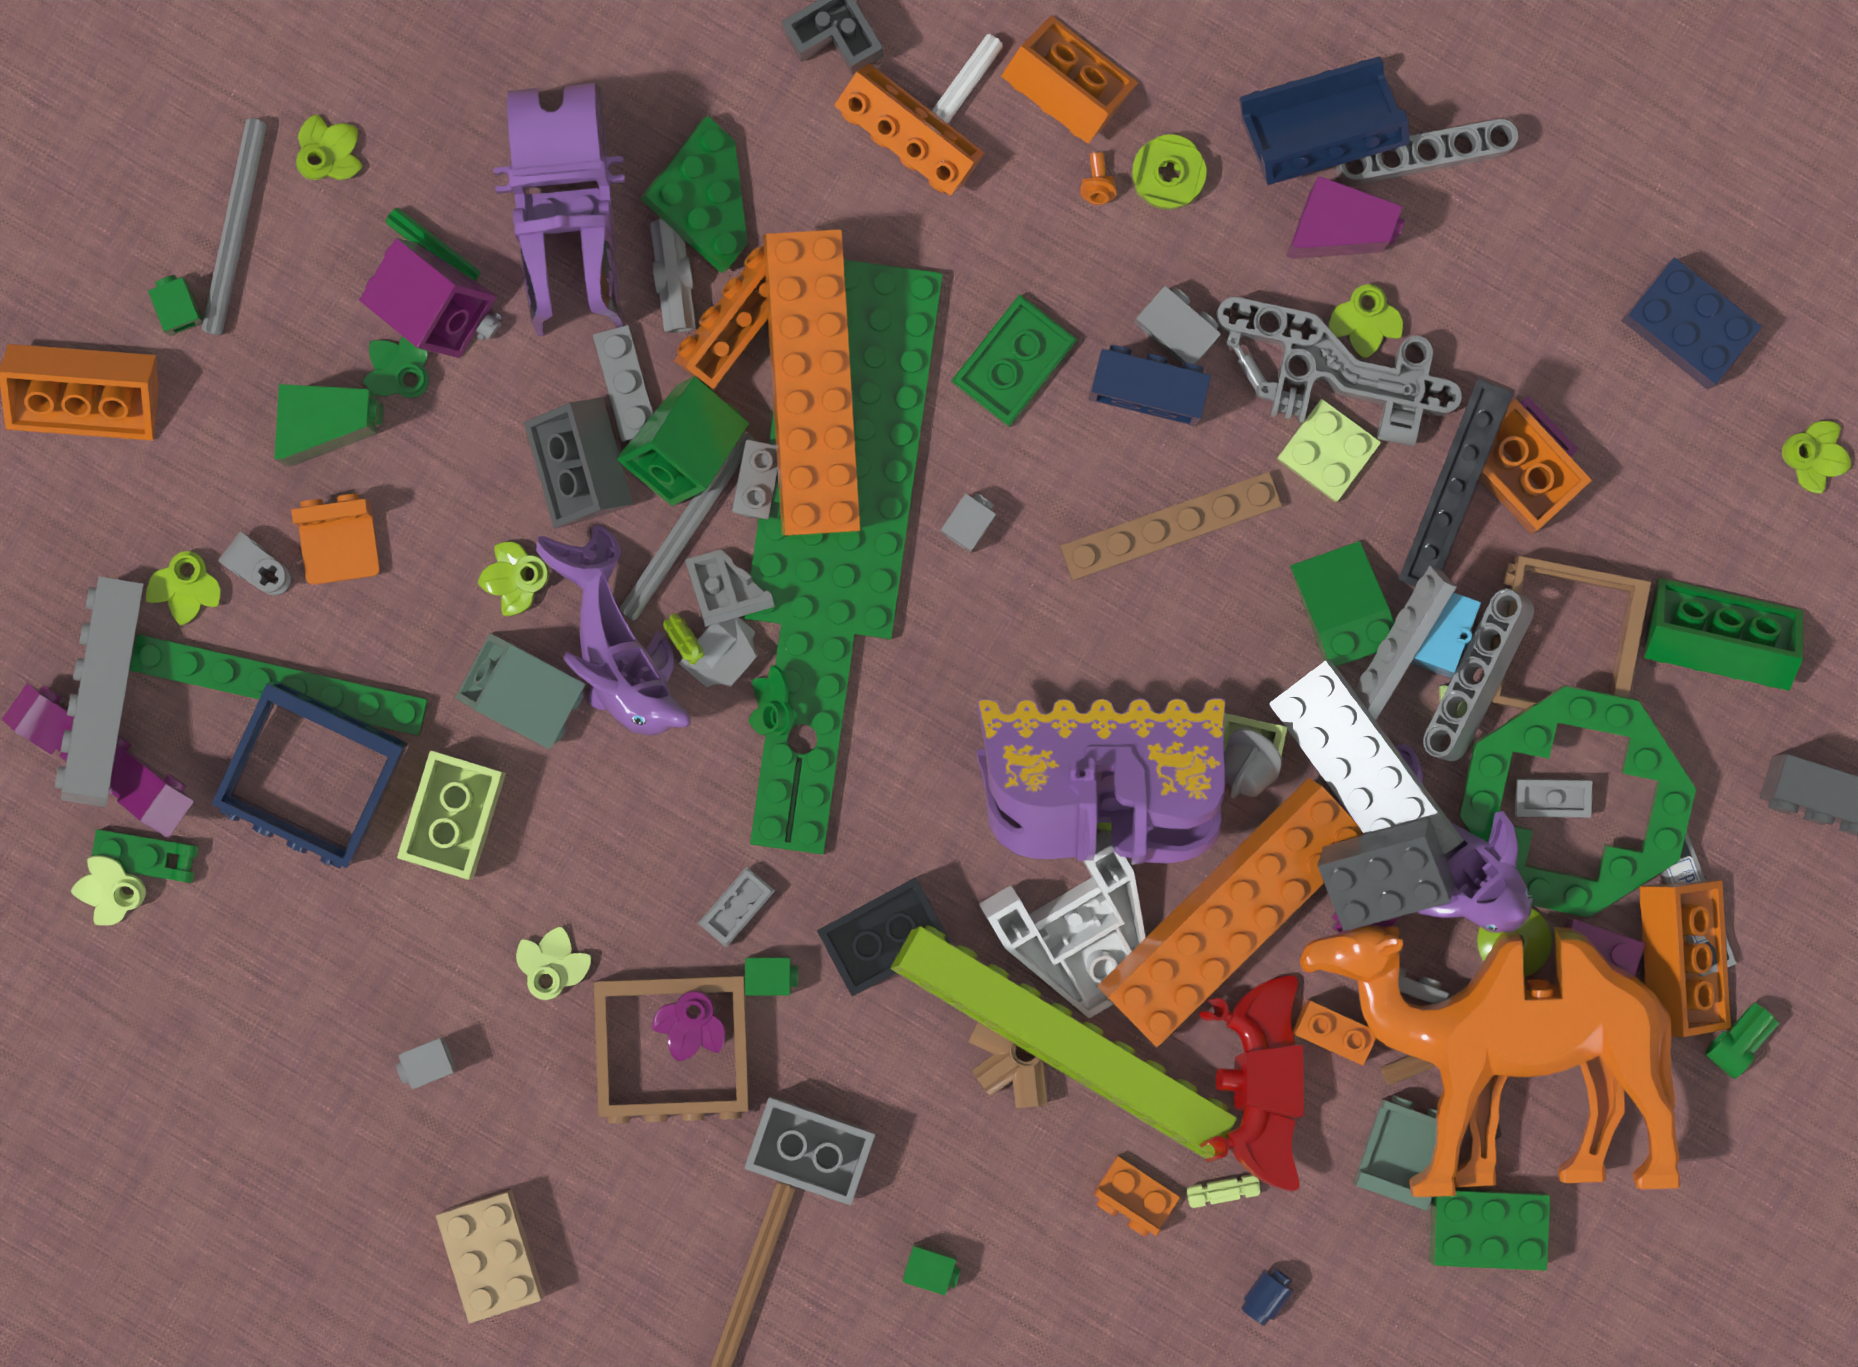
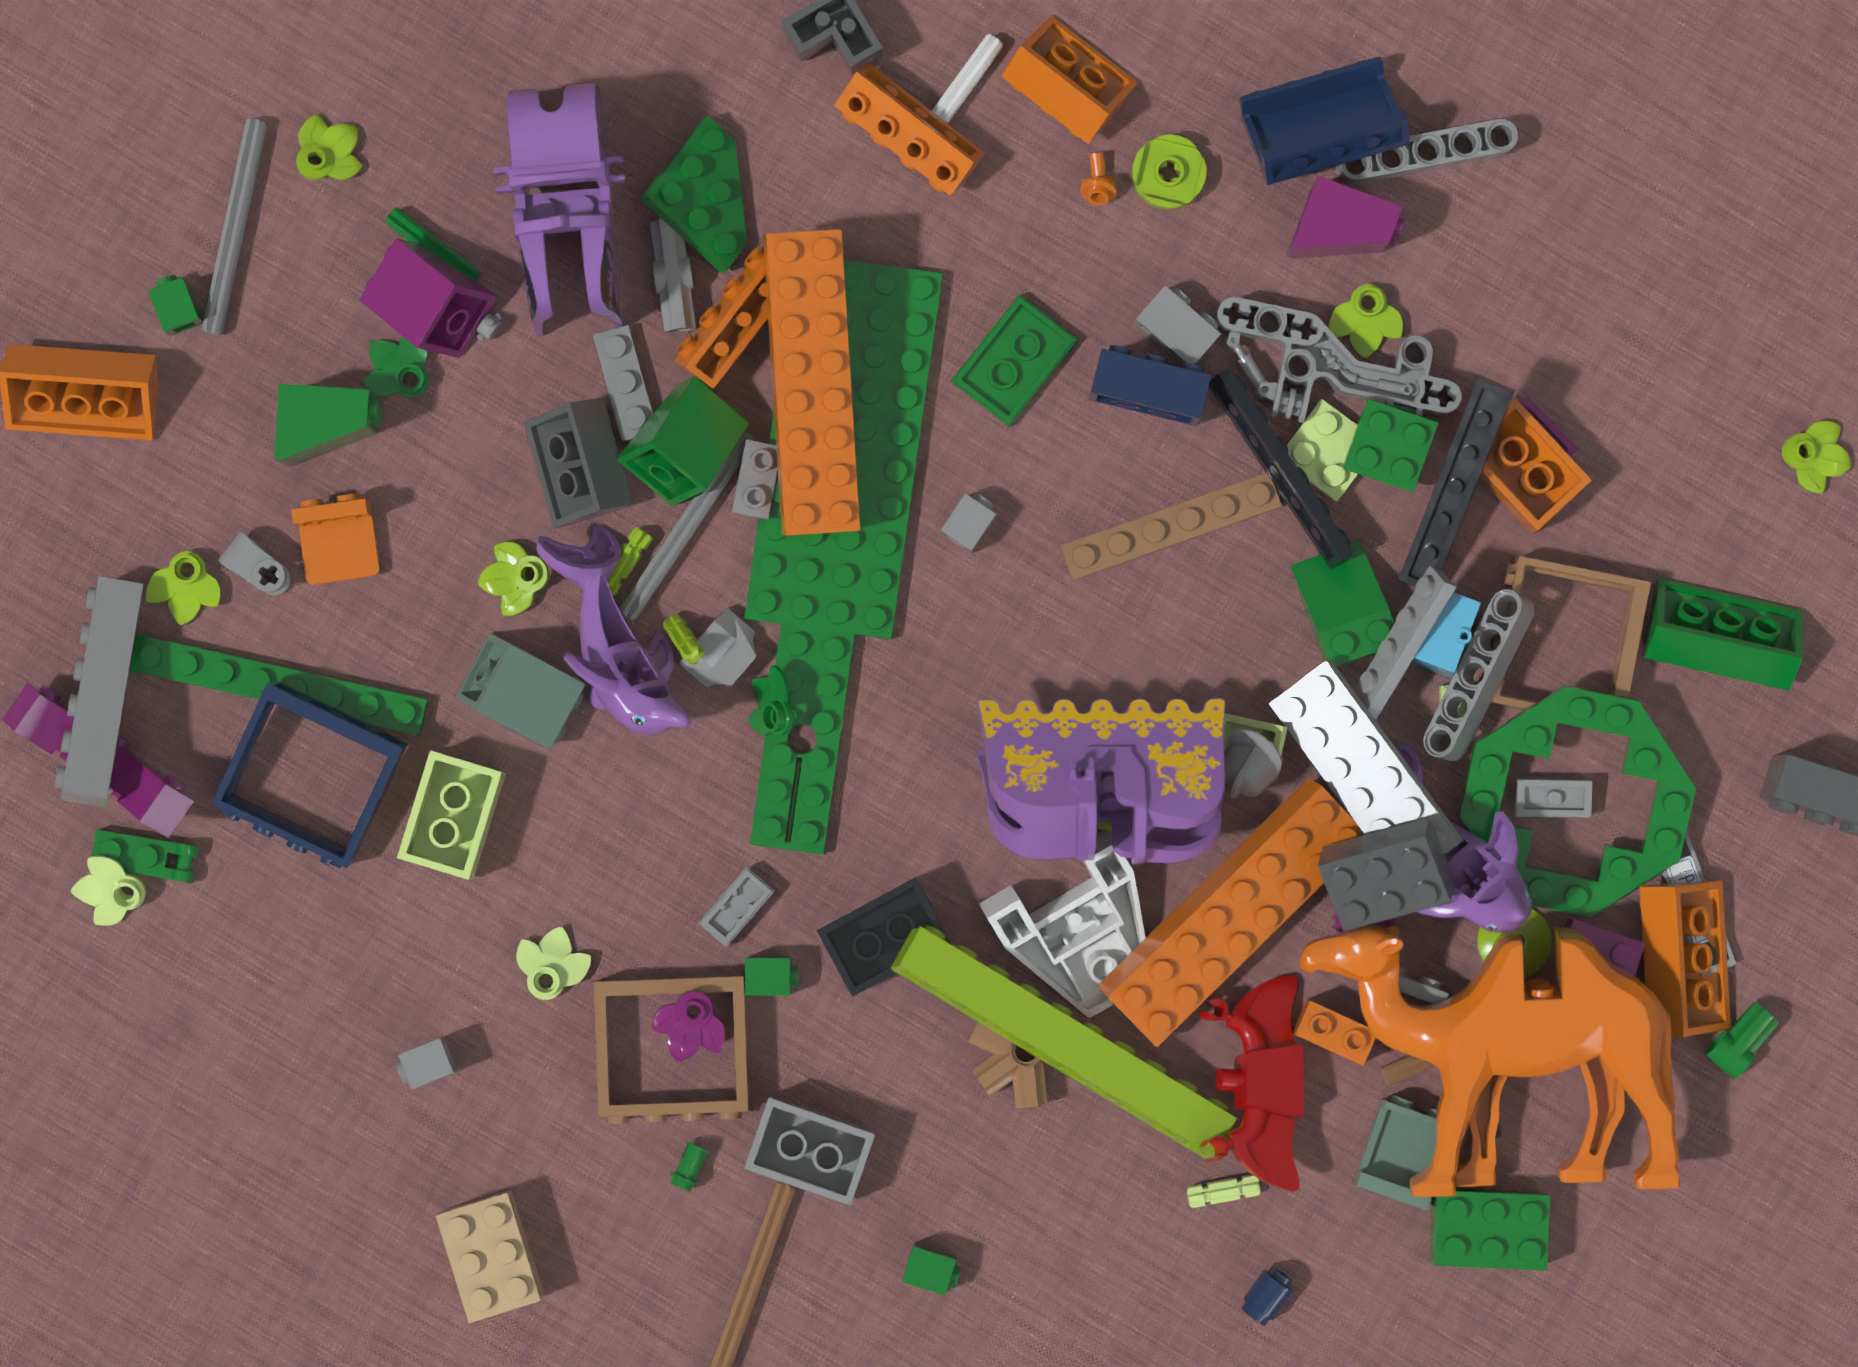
(629, 557): none -> lime axle
(689, 1167): none -> green pin
(724, 589): light grey wing -> none
(1135, 1196): orange bracket -> none
(1274, 458): none -> black plate
(1390, 444): none -> green plate
(1691, 323): dark blue brick -> none

